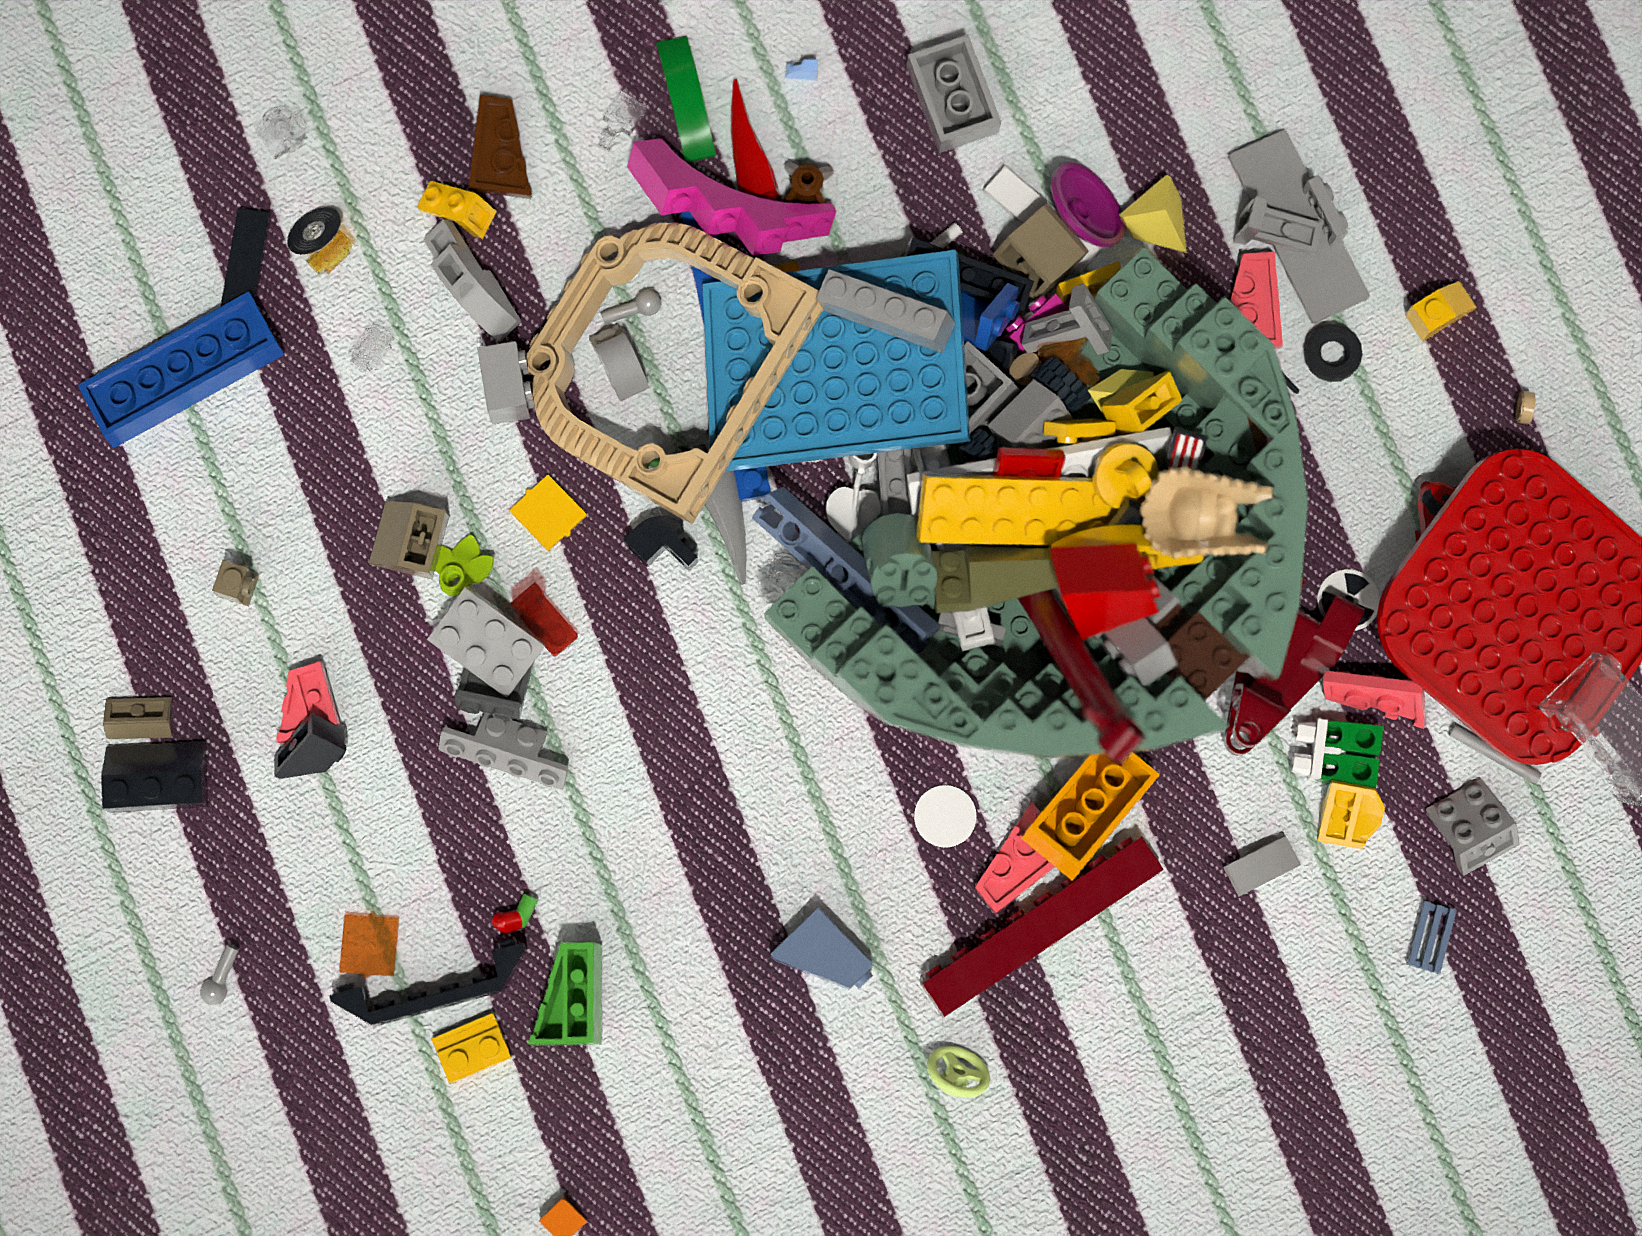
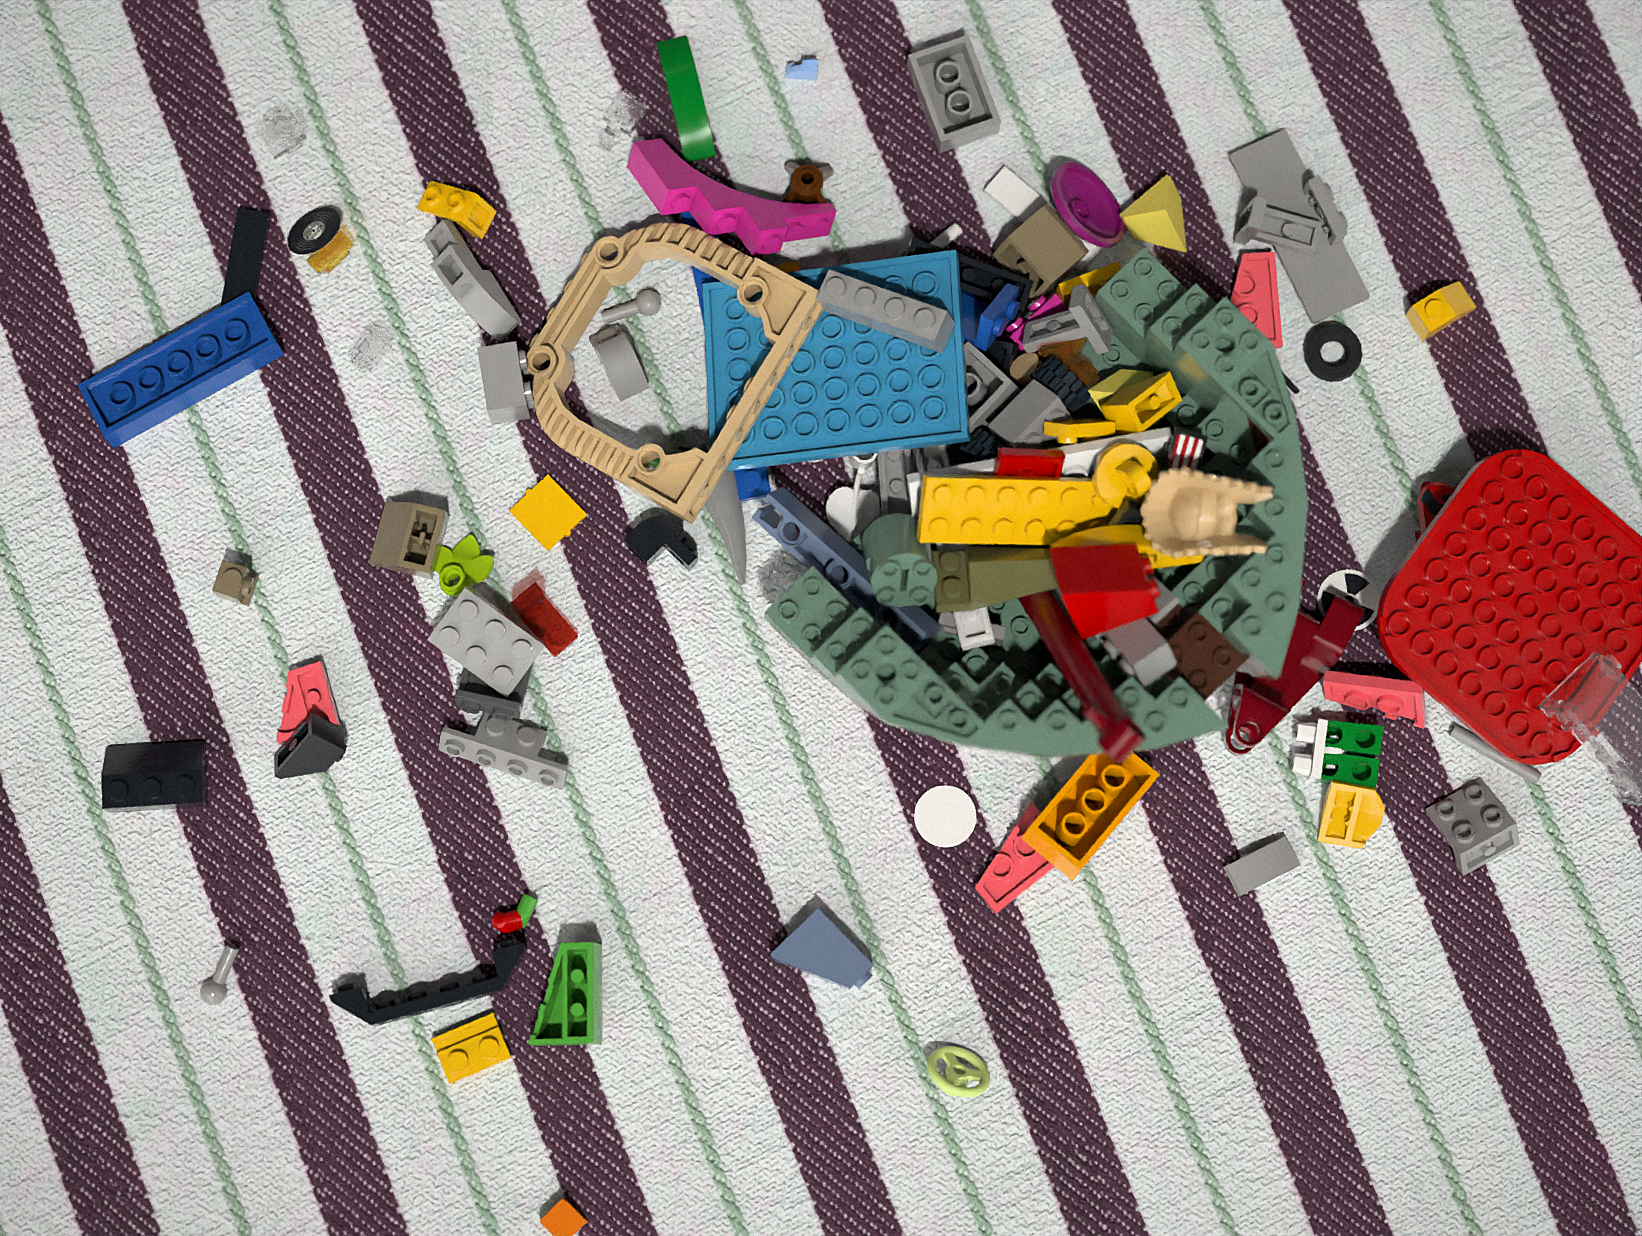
(138, 718): dark tan slope -> none
(369, 945): clear orange piece -> none
(497, 152): reddish brown wing -> none
(751, 164): red piece -> none
(1041, 927): dark red brick -> none
(1443, 943): sand blue tile -> none
(1525, 407): tan tile -> none

